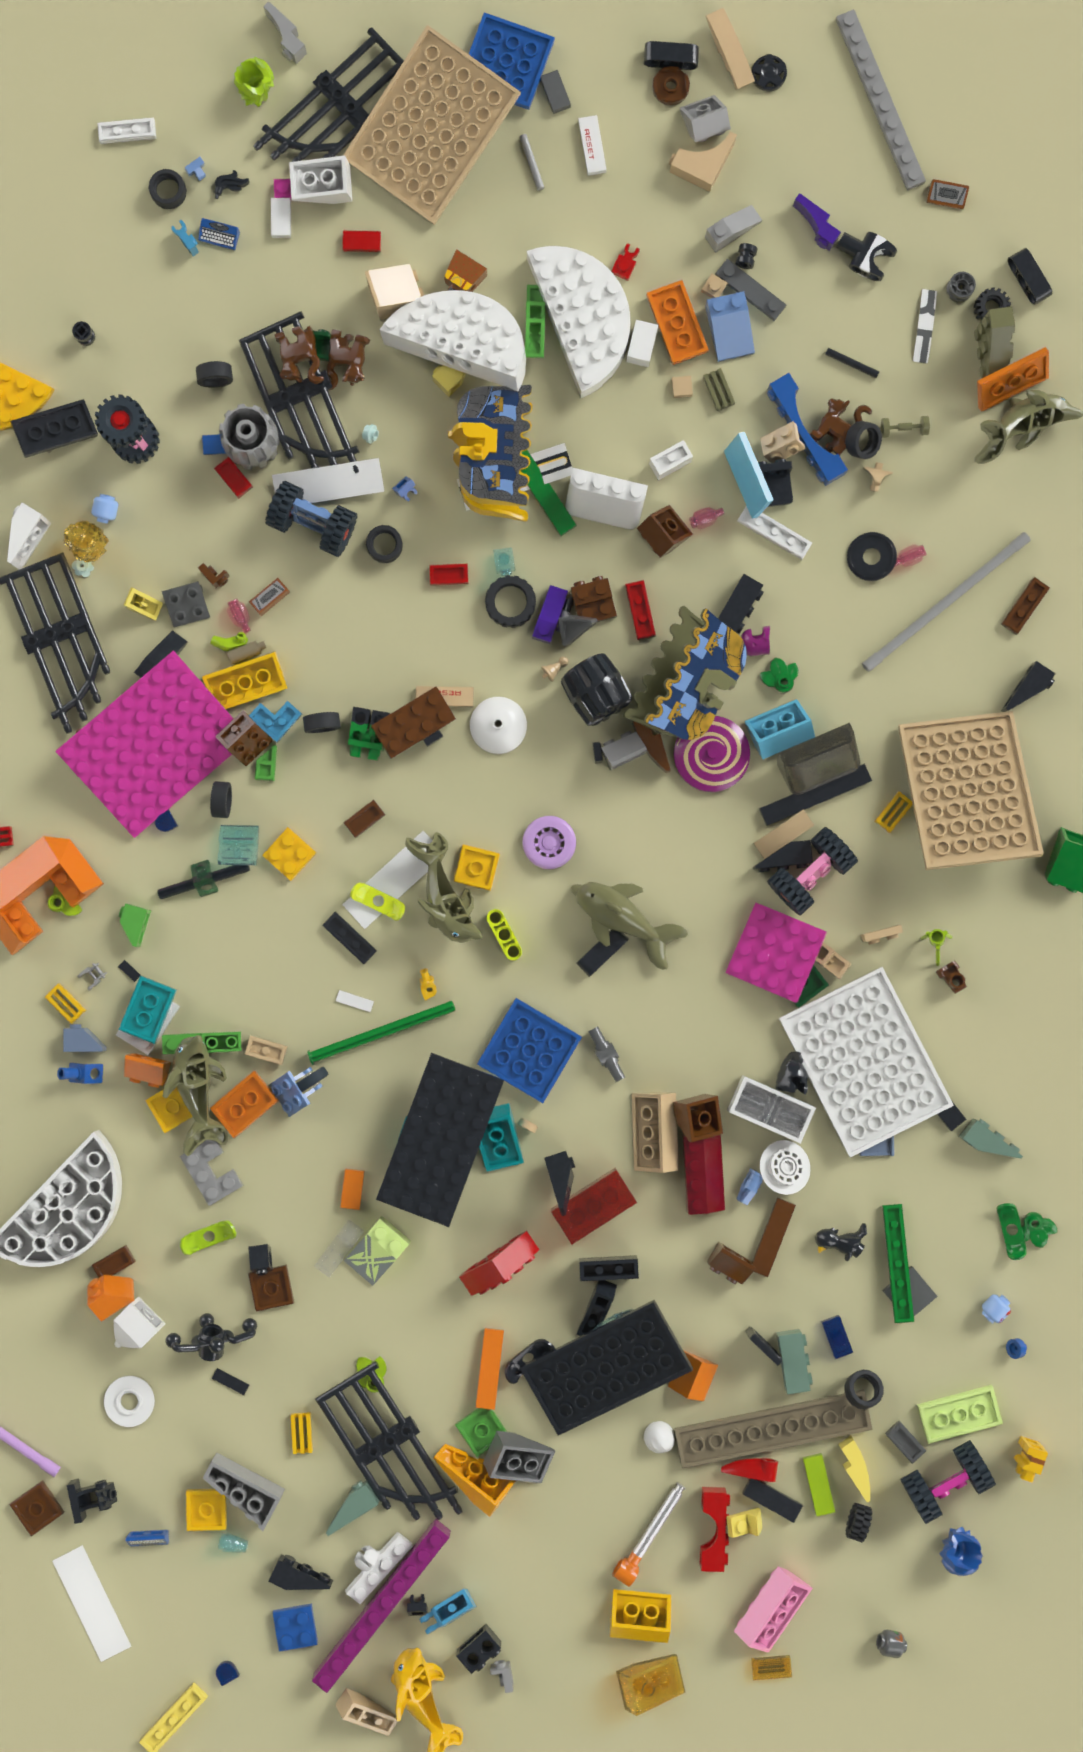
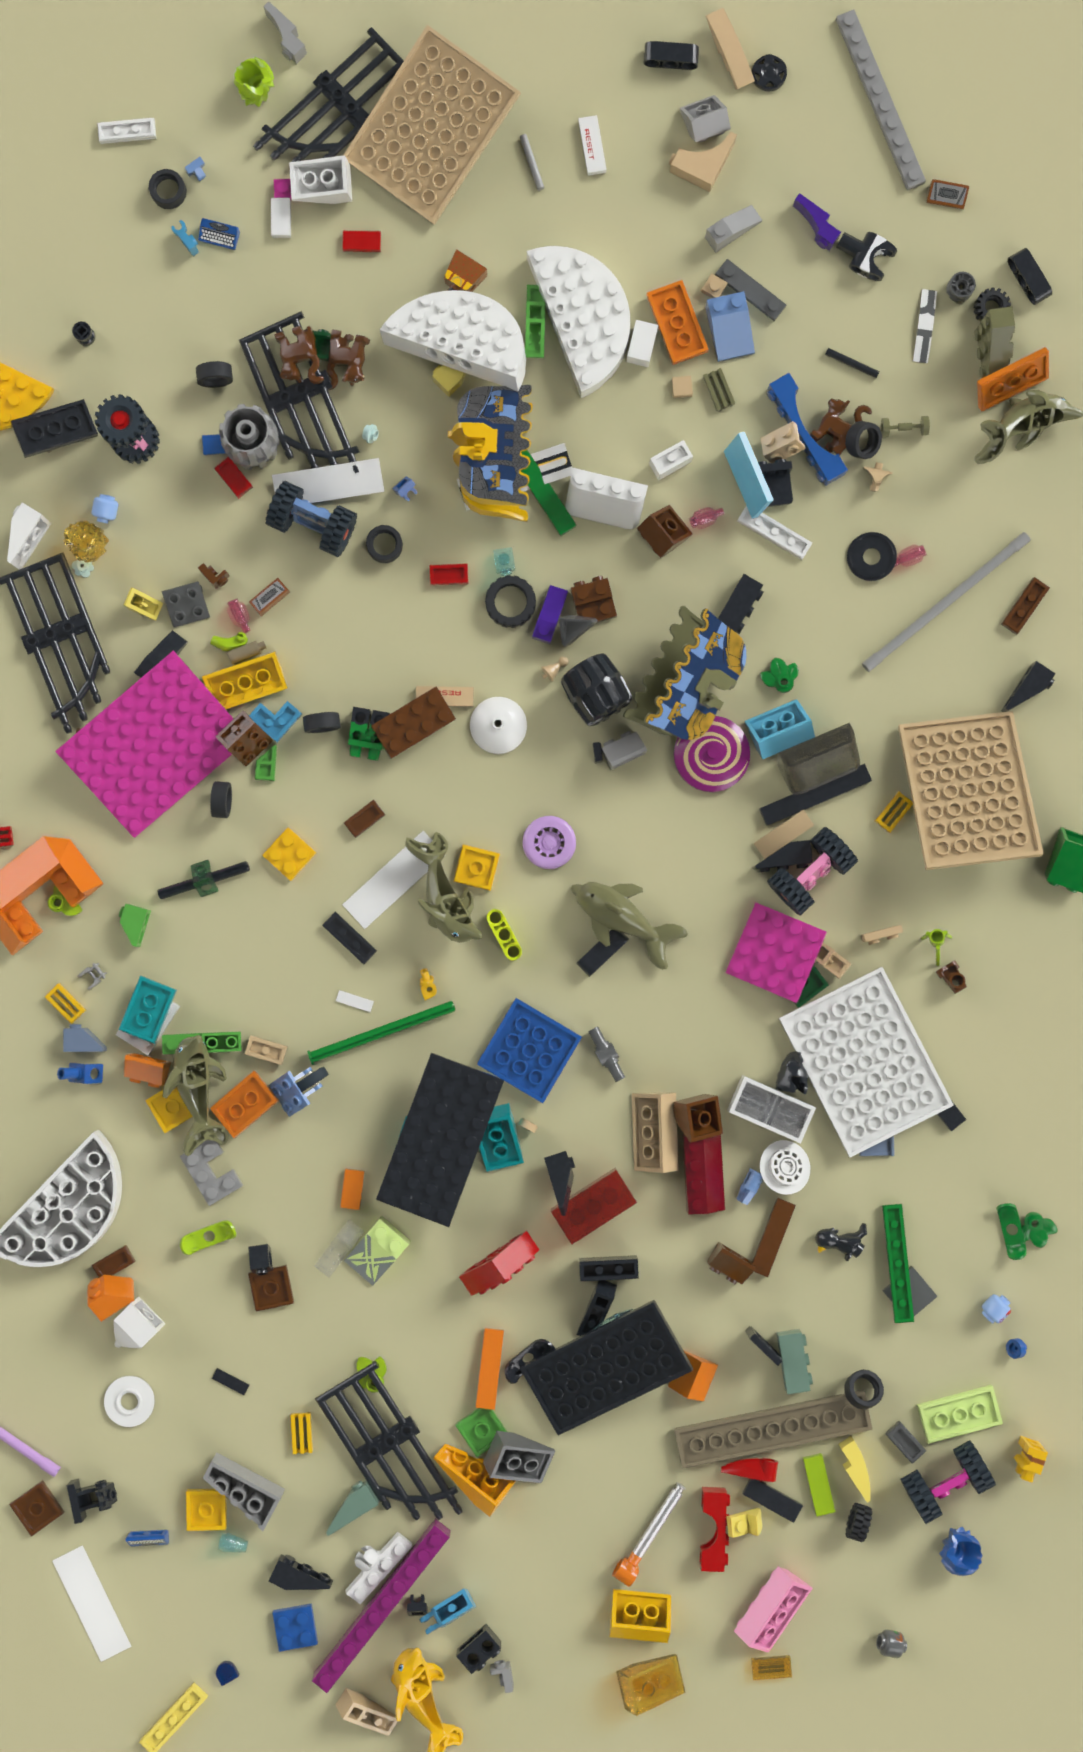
(129, 970): black piece -> none
(166, 822): clear blue tile -> none
(211, 1338): black wheel -> none
(229, 181): black piece -> none
(238, 845): clear light blue slope -> none
(364, 894): neon yellow piece -> none
(393, 288): slope -> none
(433, 738): black tile -> none
(513, 54): blue plate -> none
(555, 91): dark grey tile -> none
(566, 610): black piece -> none
(625, 264): red plate -> none
(640, 610): red tile -> none
(654, 746): reddish brown slope -> none
(659, 1437): white piece -> none
(671, 96): reddish brown tile -> none
(746, 256): black wheel -> none
(757, 644): magenta helmet -> none
(837, 1336): clear blue tile -> none
(984, 1140): sand green slope -> none

